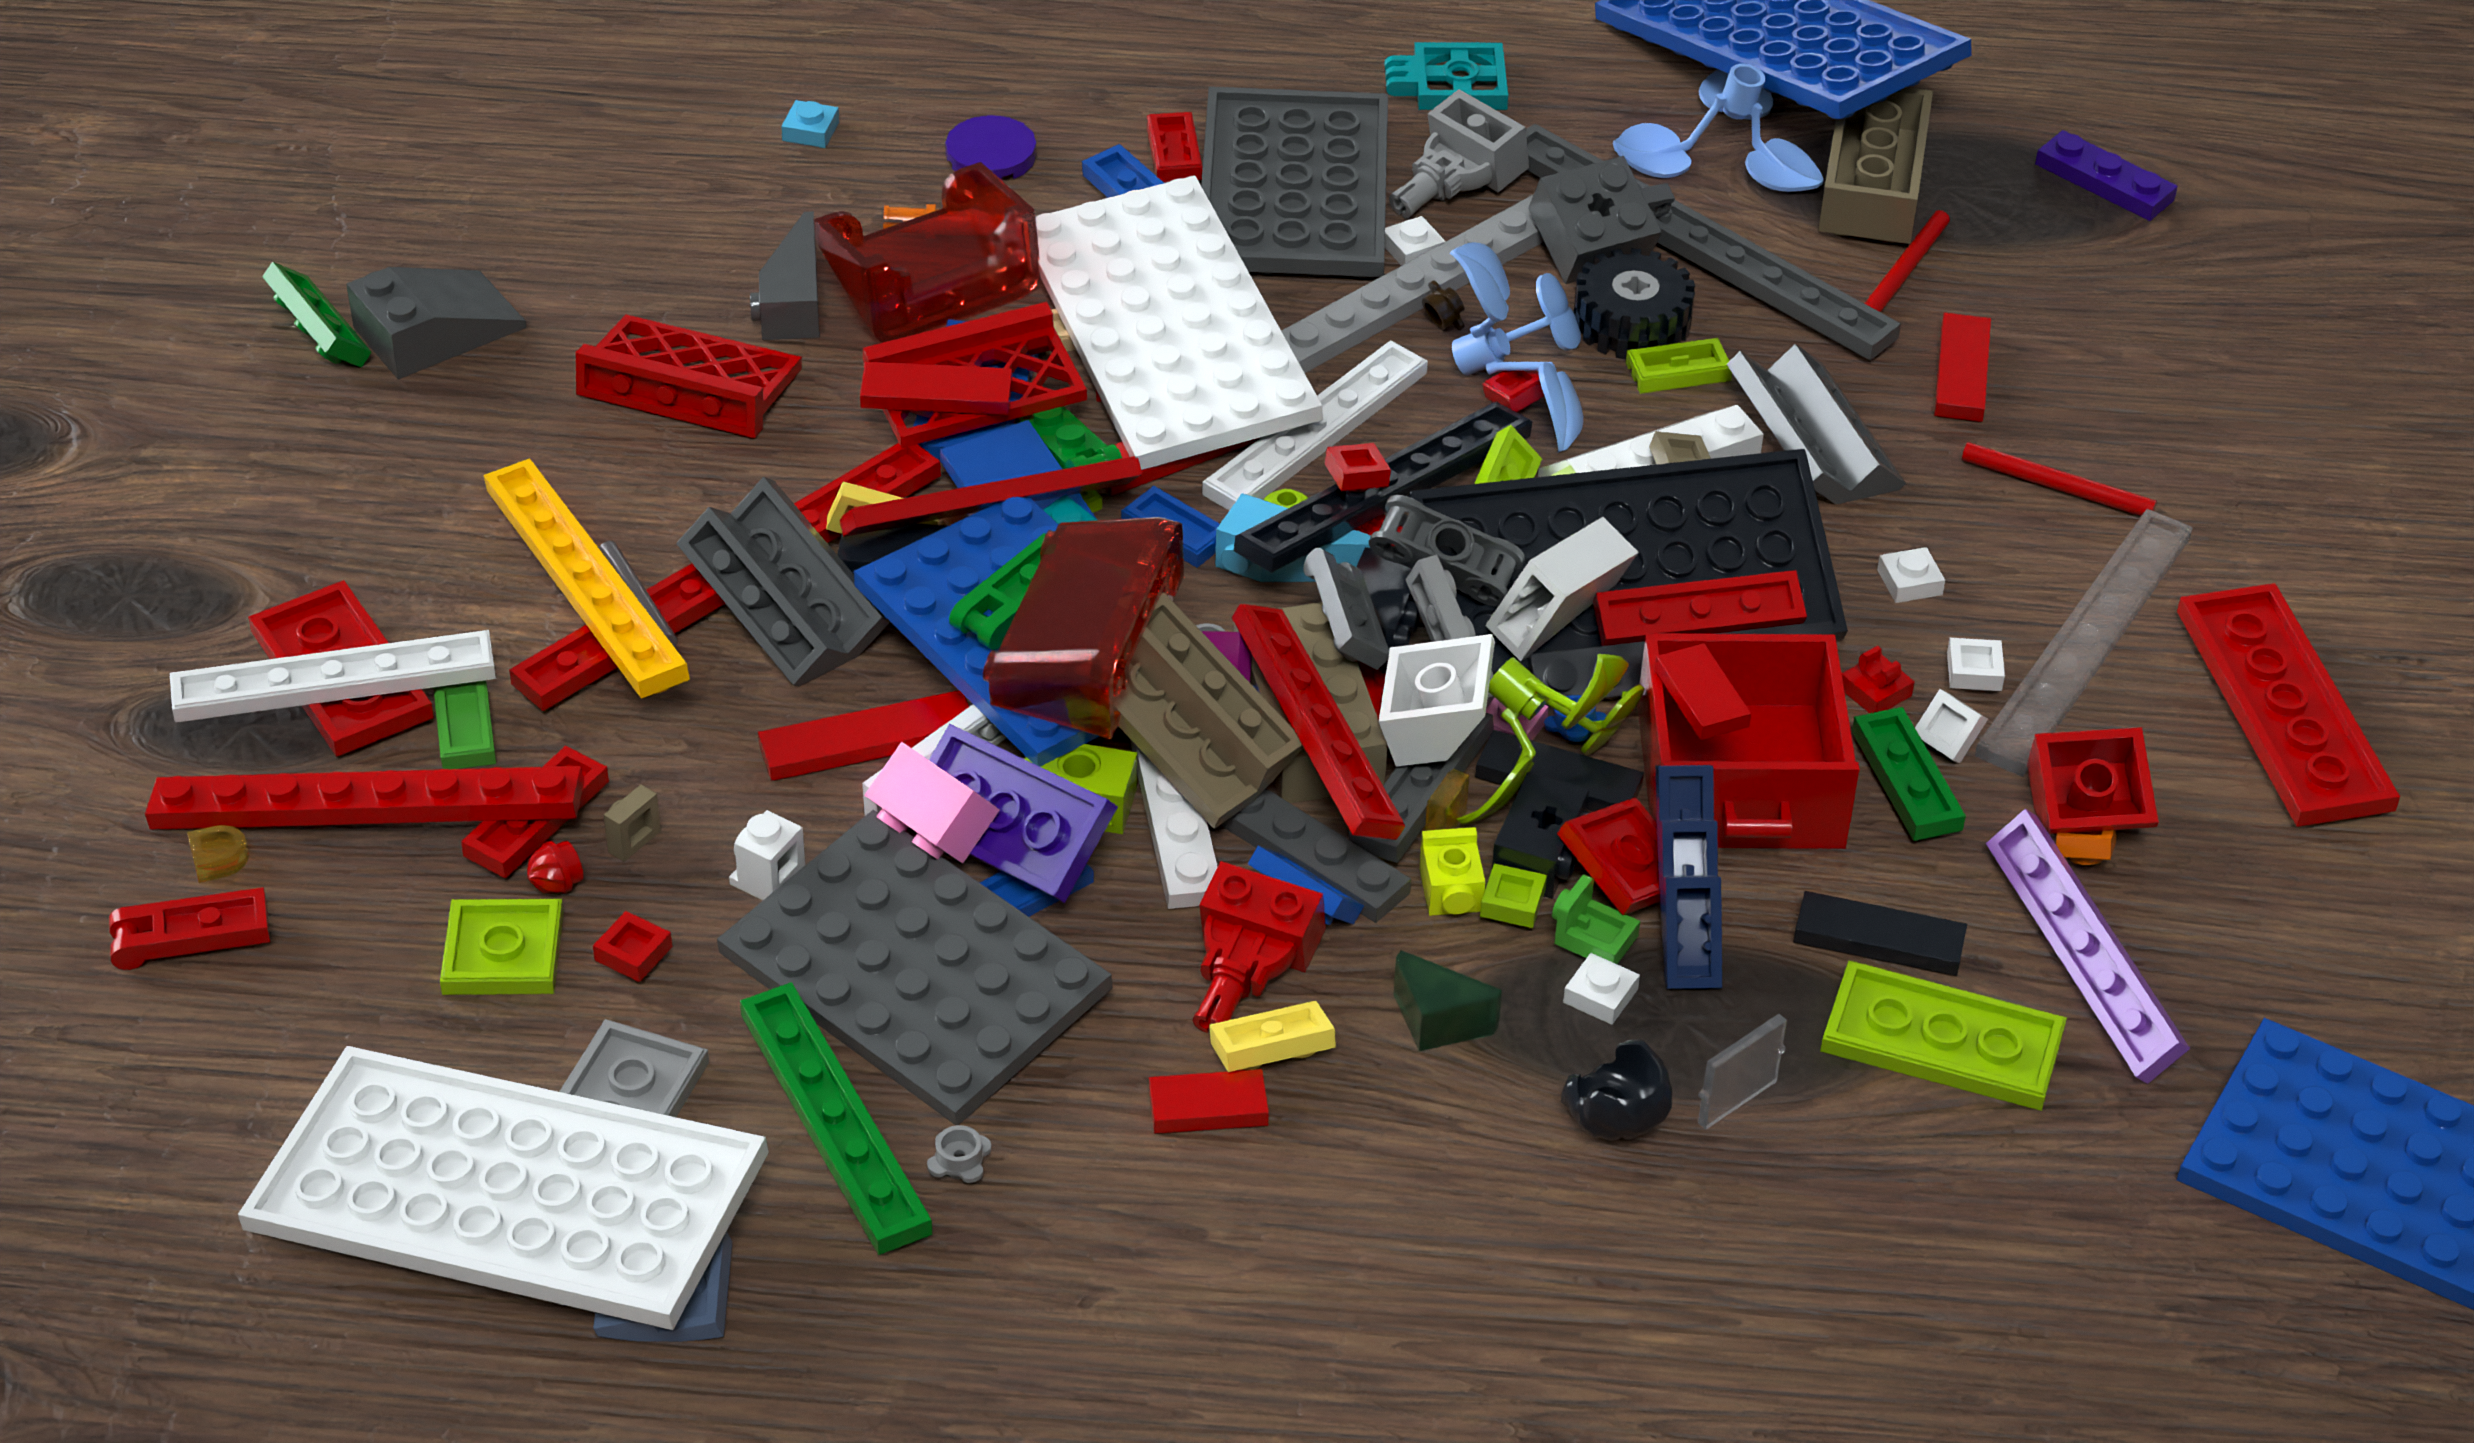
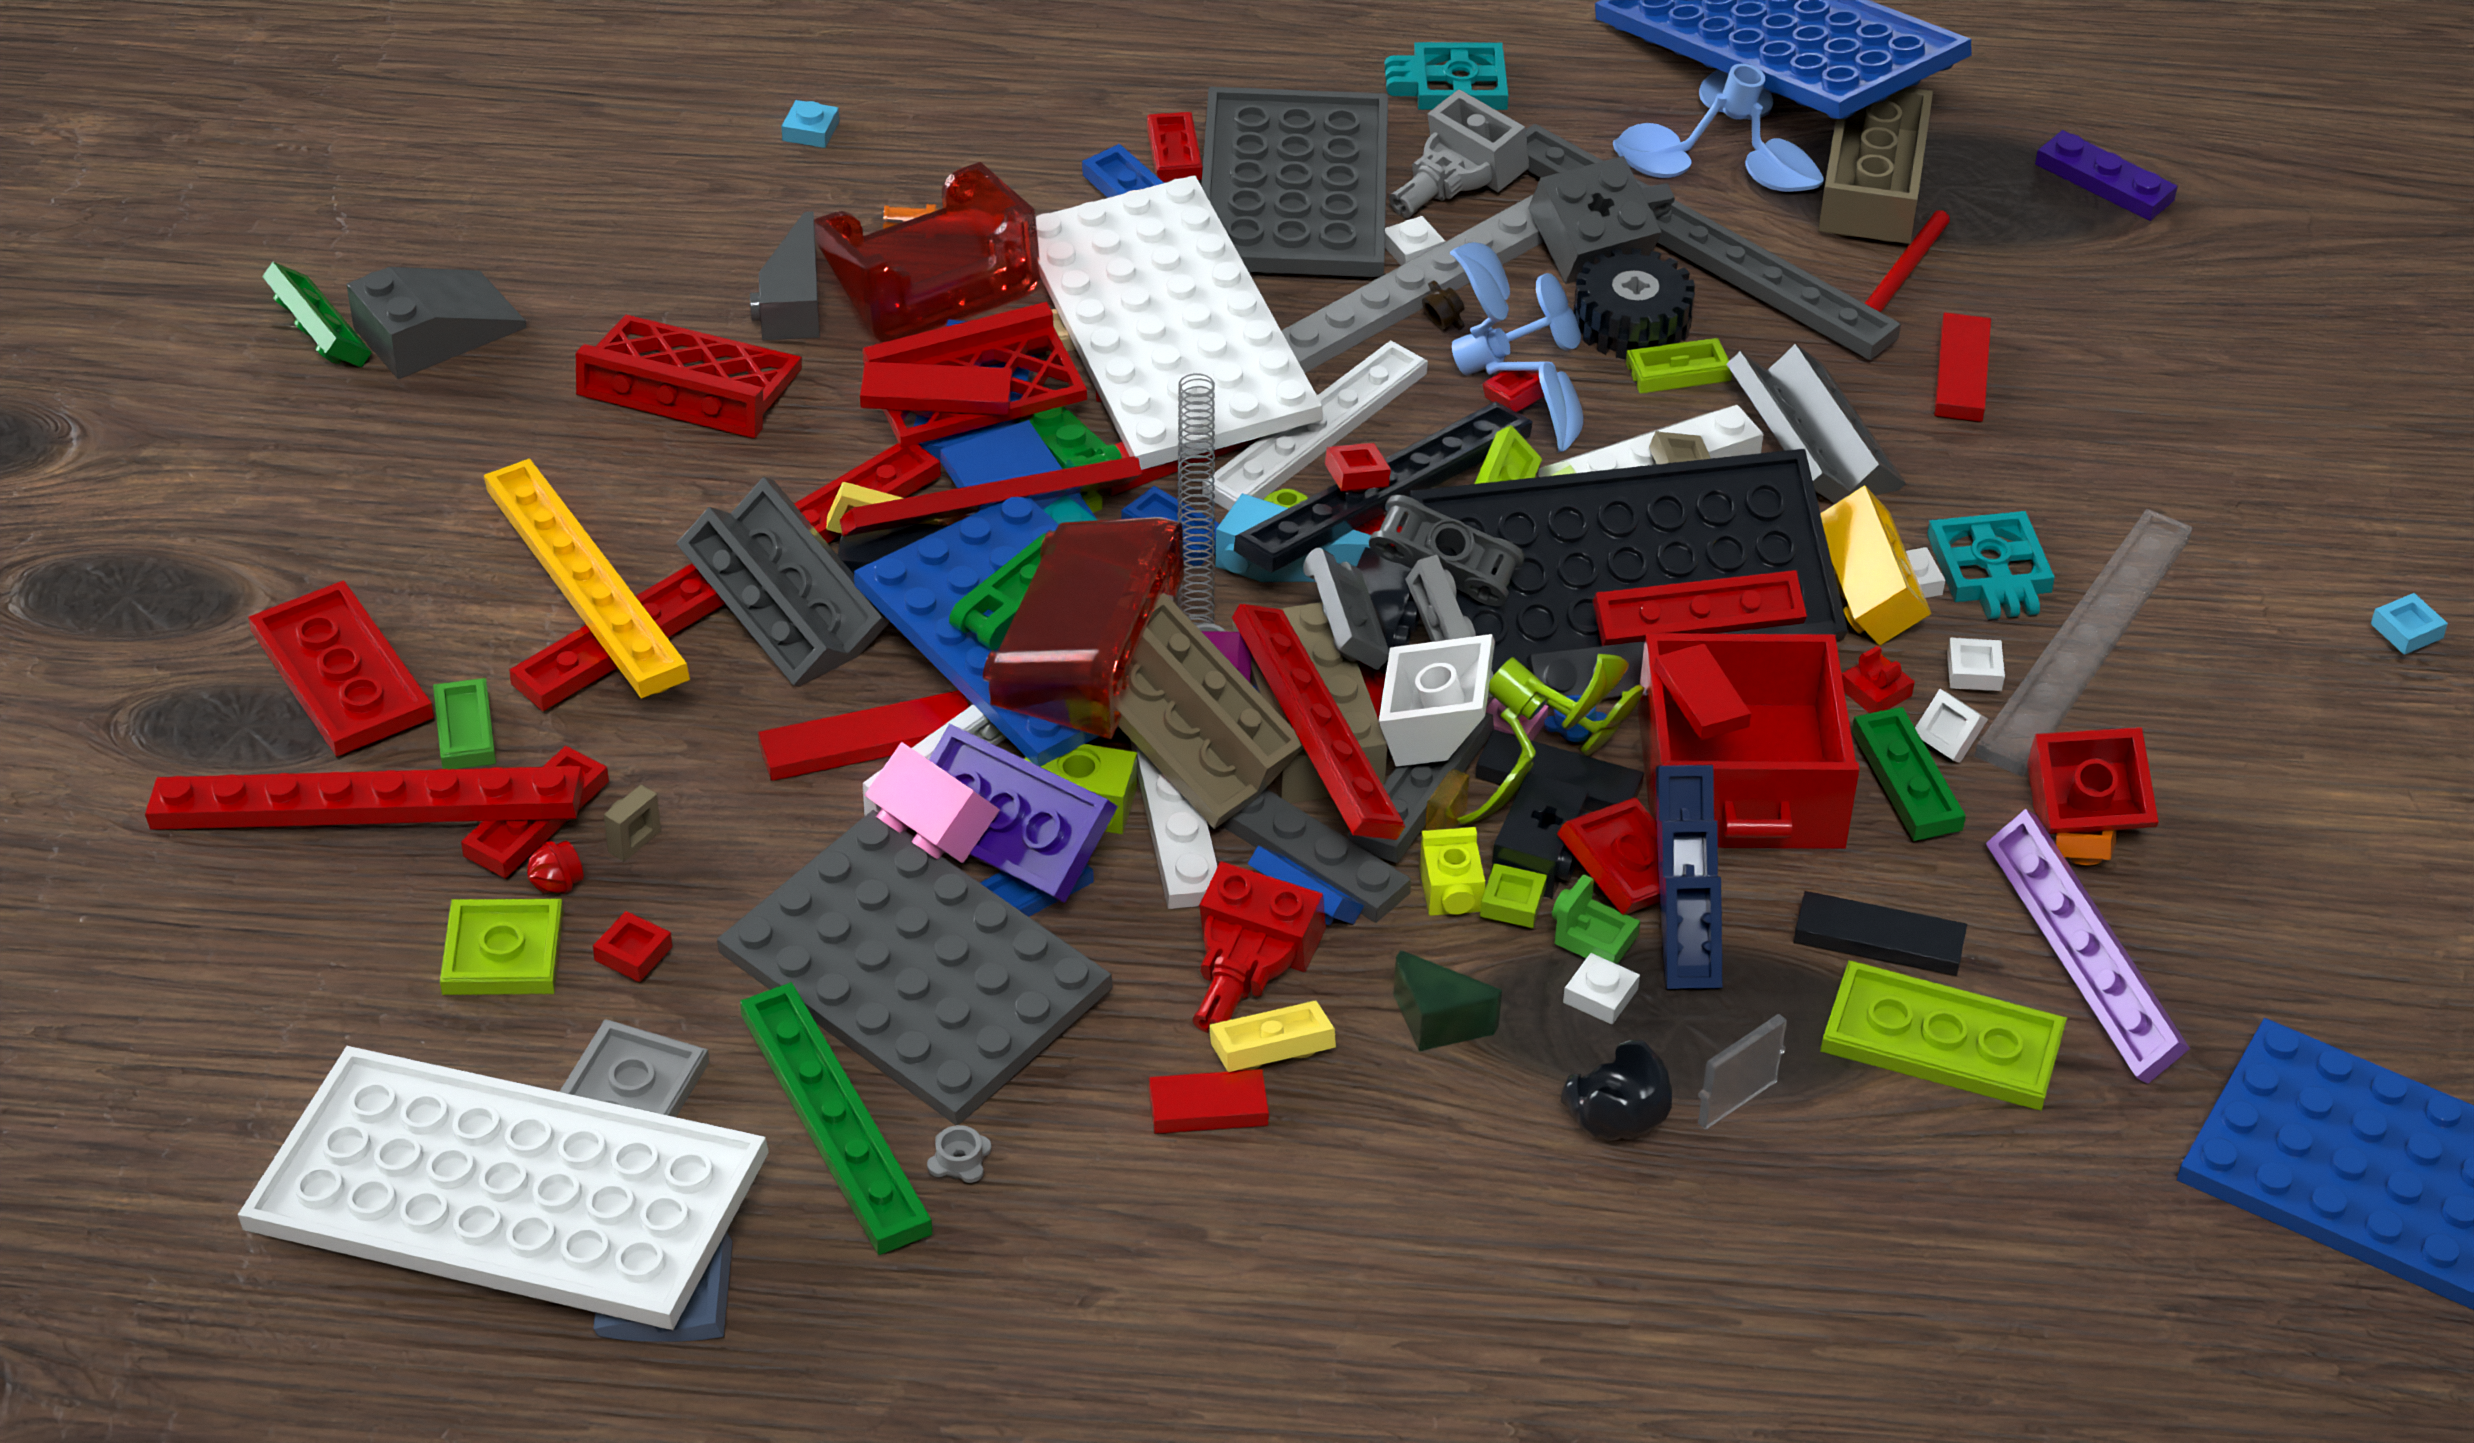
(188, 926): red plate -> none
(218, 851): clear yellow tile -> none
(331, 676): white tile -> none
(625, 571): dark grey bar -> none
(762, 849): white brick -> none
(996, 141): dark purple tile -> none
(1180, 422): none -> light grey piece
(1560, 586): white slope -> none
(1872, 567): none -> yellow brick
(2001, 585): none -> teal piece
(2057, 479): red bar -> none
(2287, 705): red plate -> none
(2409, 623): none -> medium azure plate

